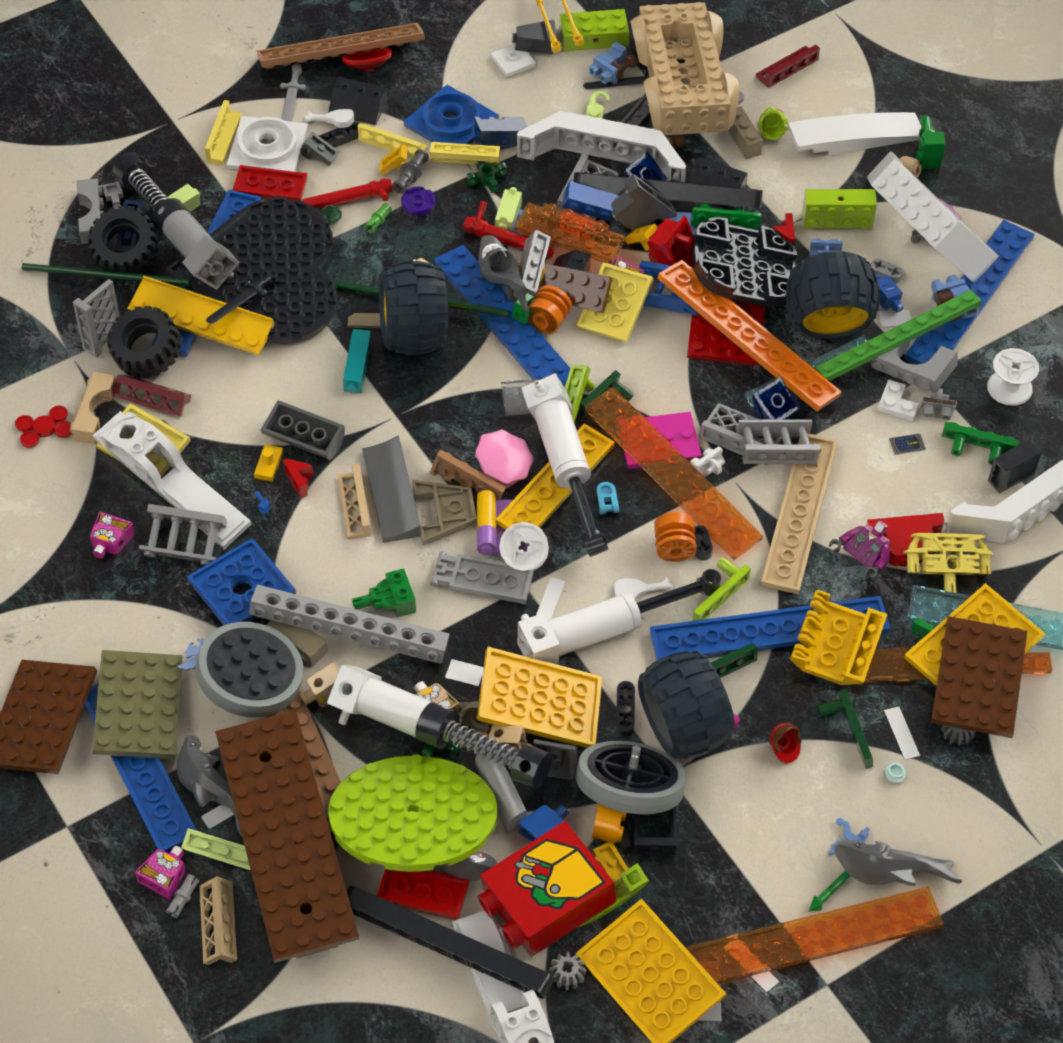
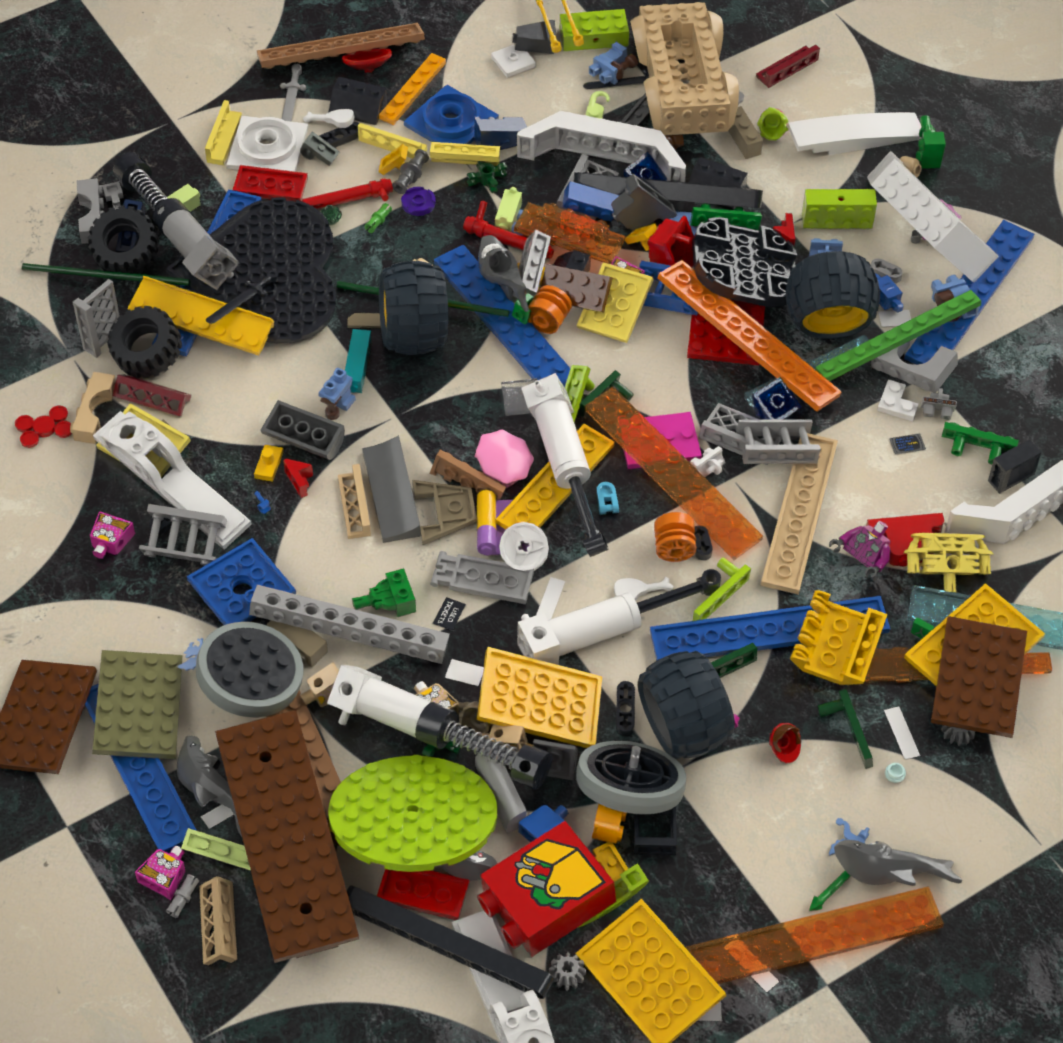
(337, 394): none -> medium blue hips
(412, 89): none -> light orange plate
(449, 613): none -> black sticker
(1013, 376): white piece -> none

